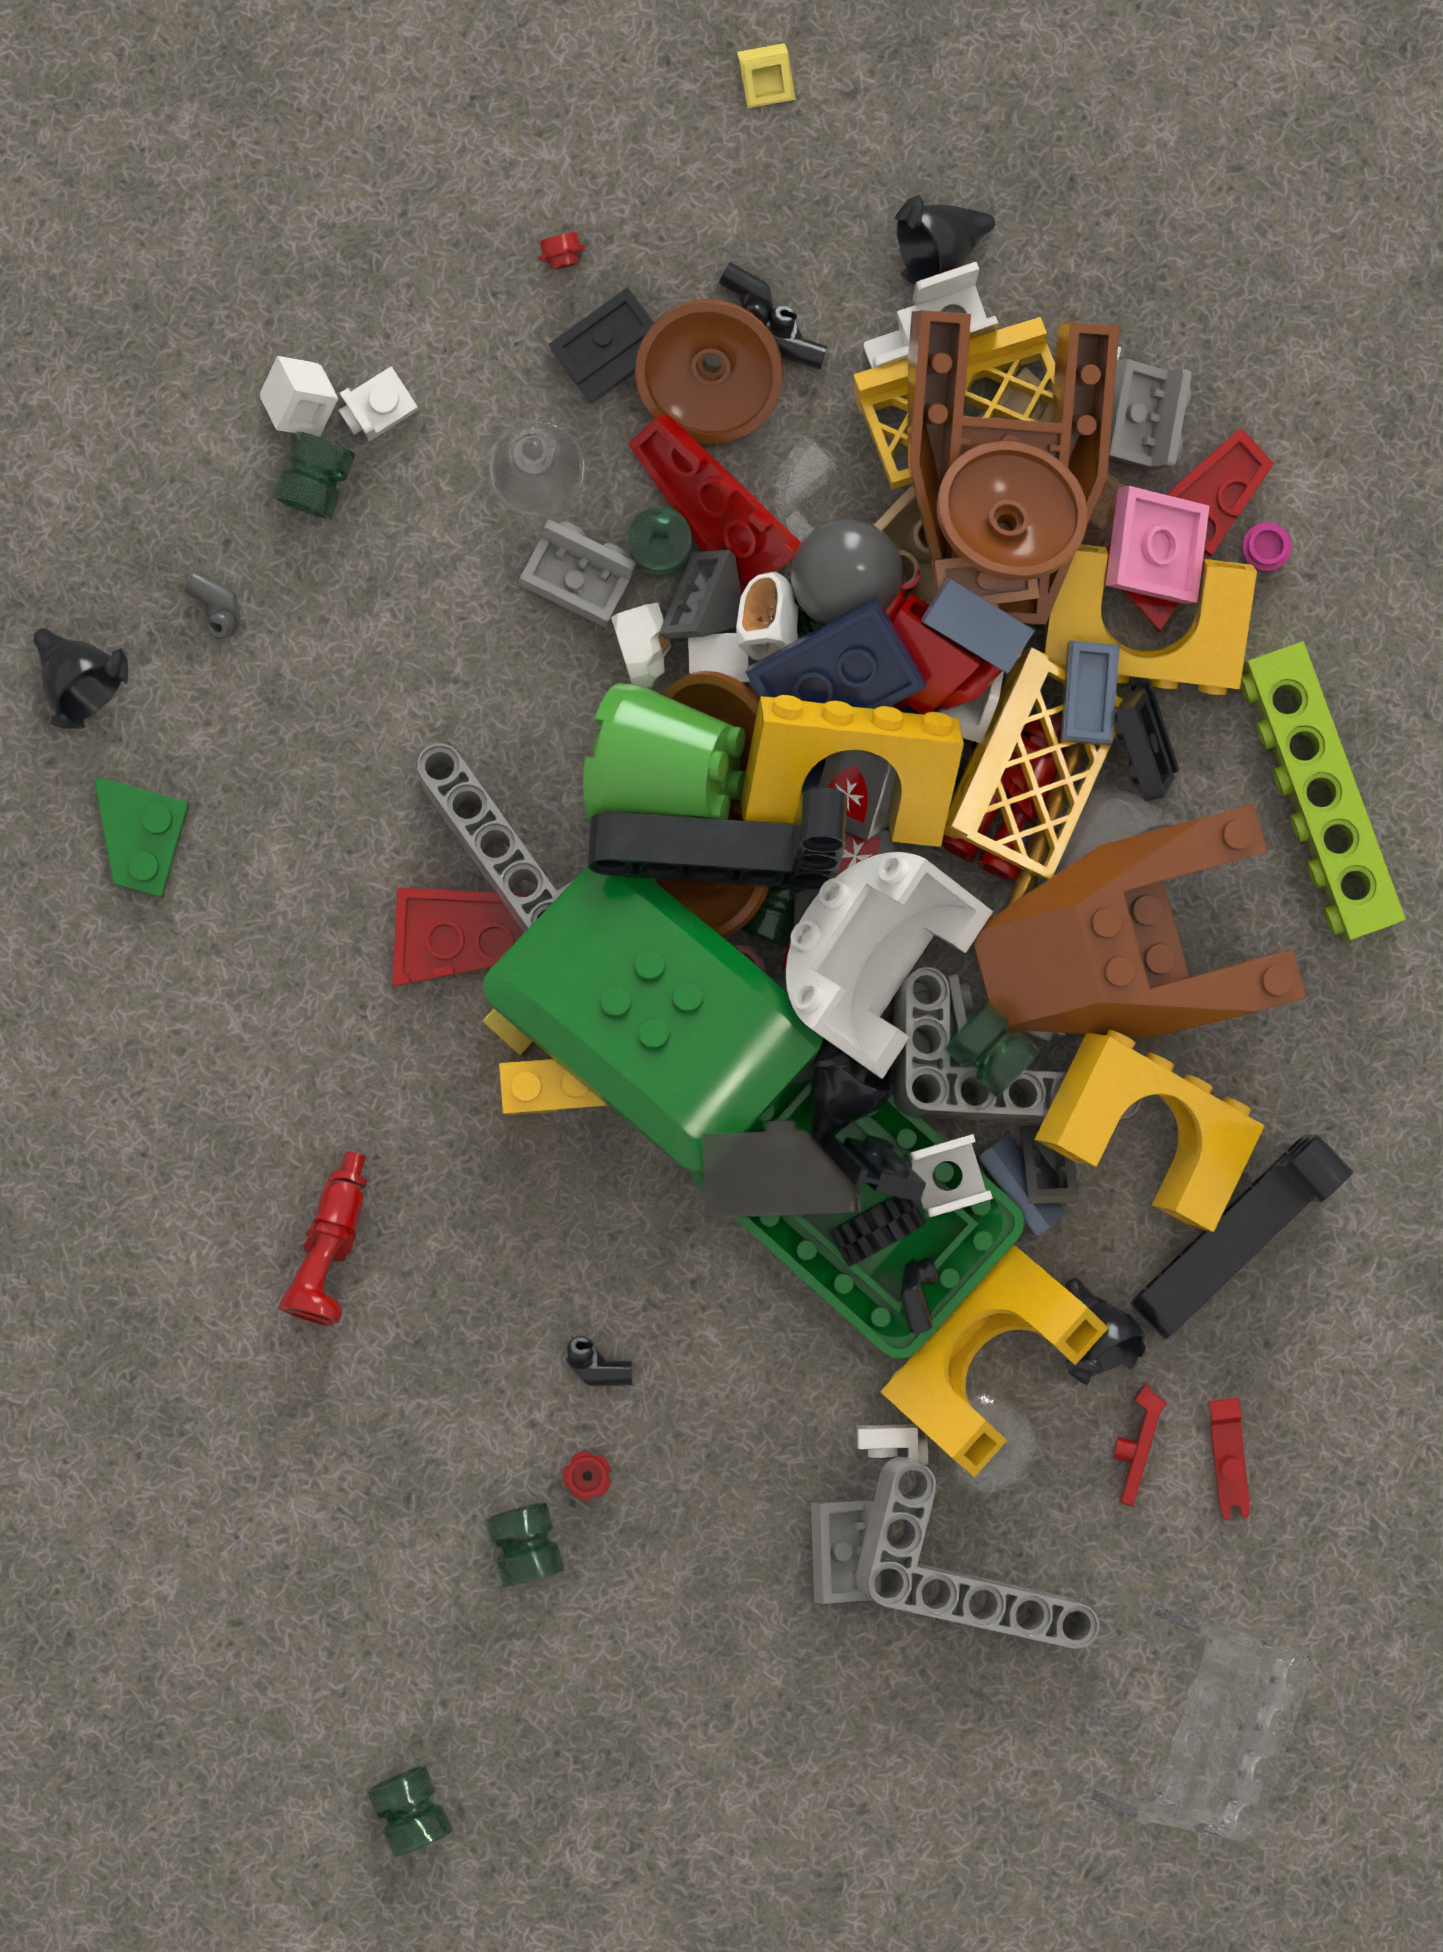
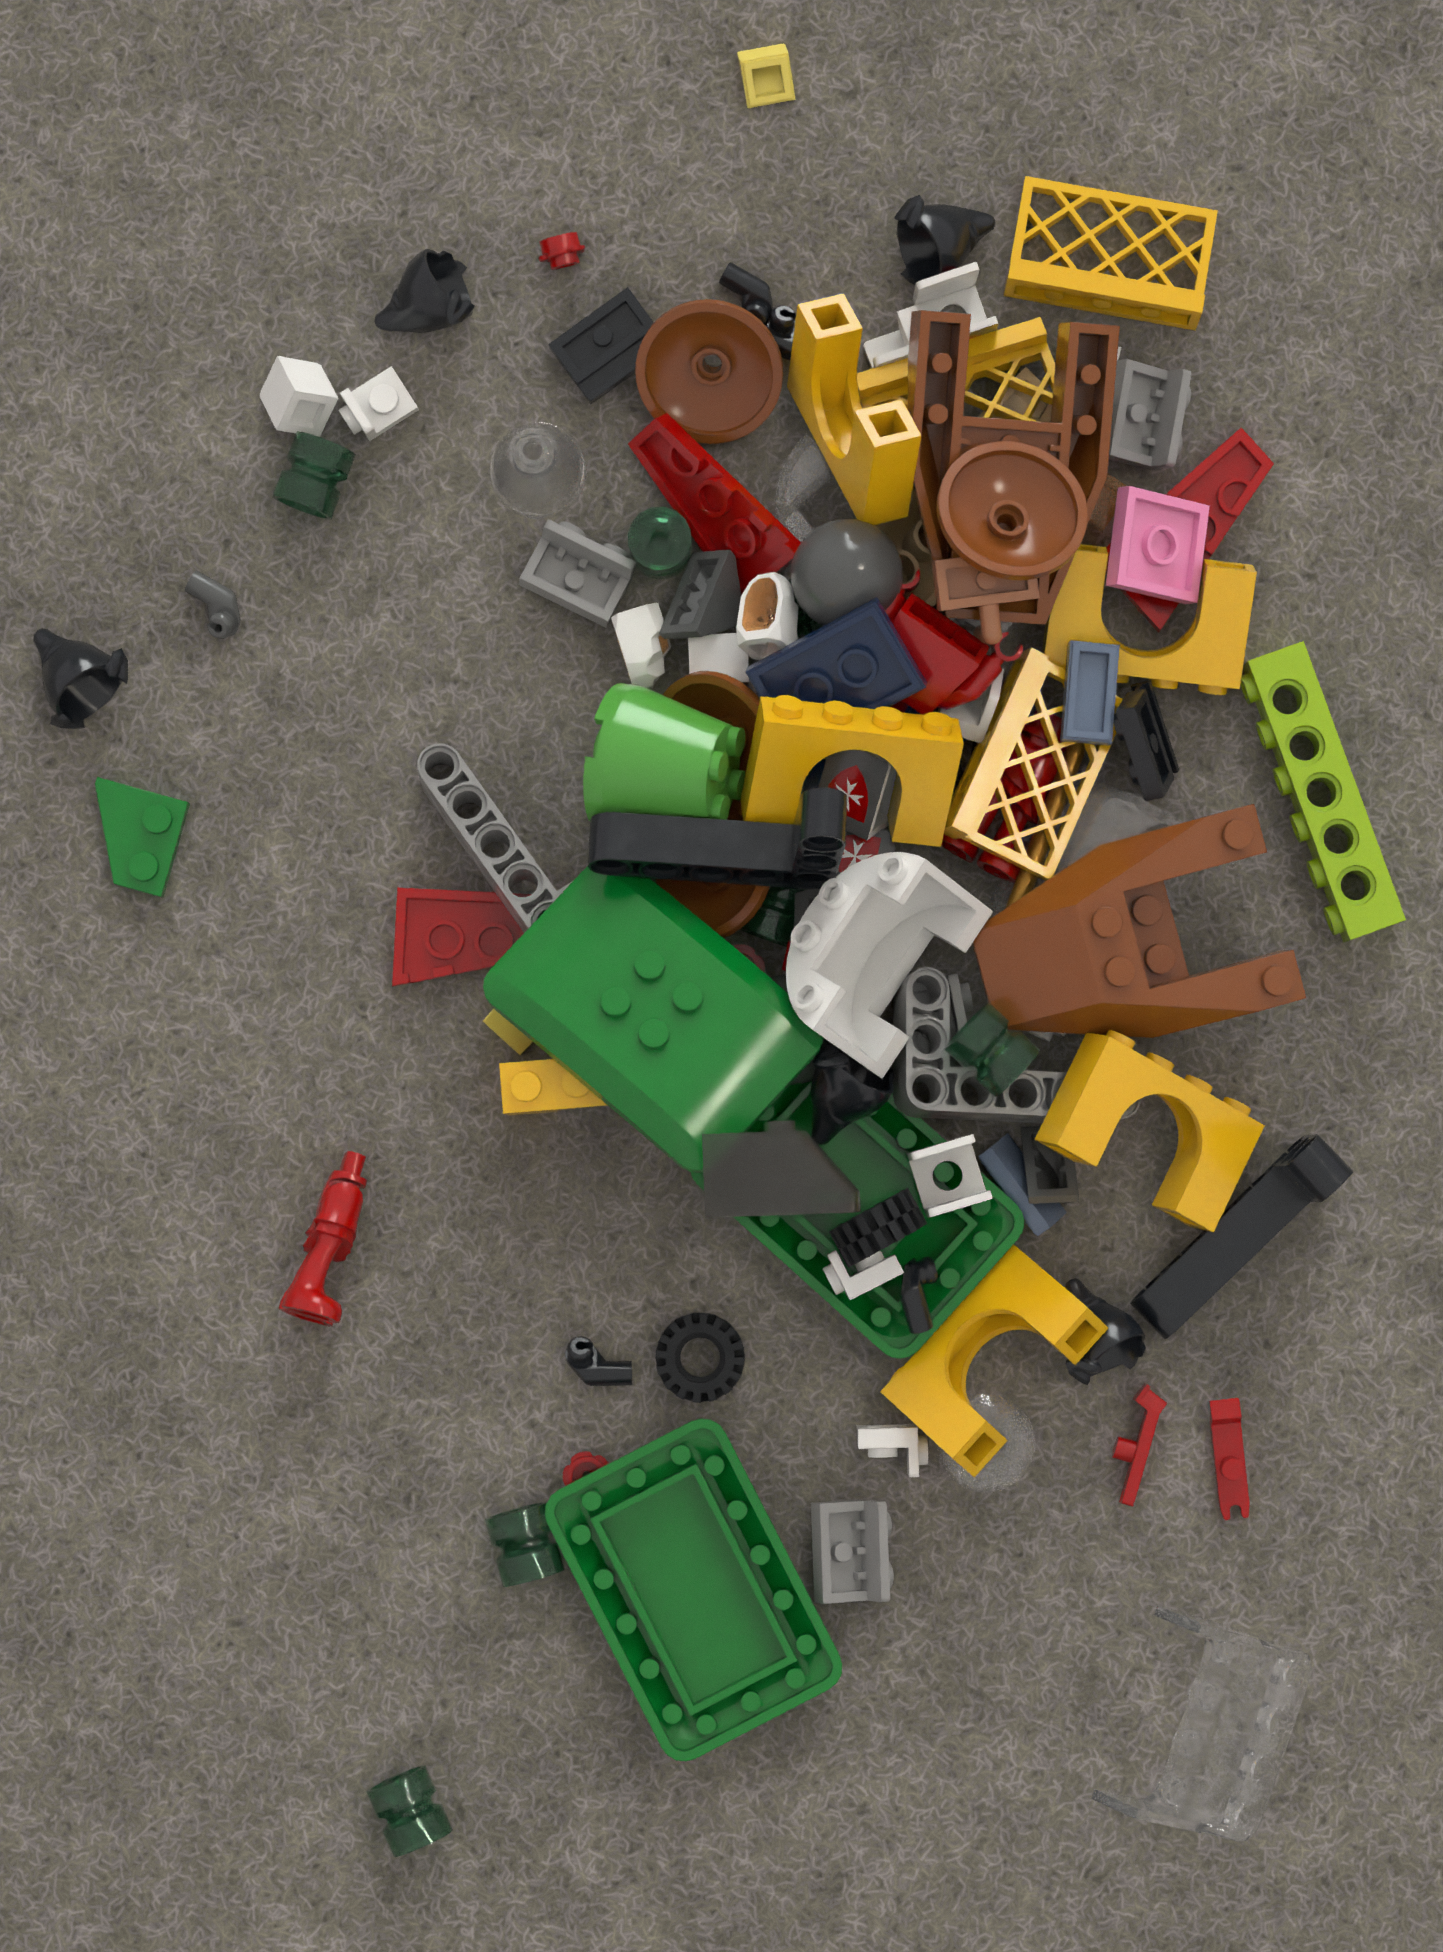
(428, 296): none -> black hat
(693, 1387): none -> black tyre
(693, 1589): none -> green wedge
(867, 448): none -> yellow arch
(871, 1273): none -> white bracket
(875, 1164): black plate -> none
(955, 1587): light grey beam -> none
(977, 625): sand blue tile -> none
(1103, 292): none -> yellow fence
(1266, 547): dark pink plate -> none

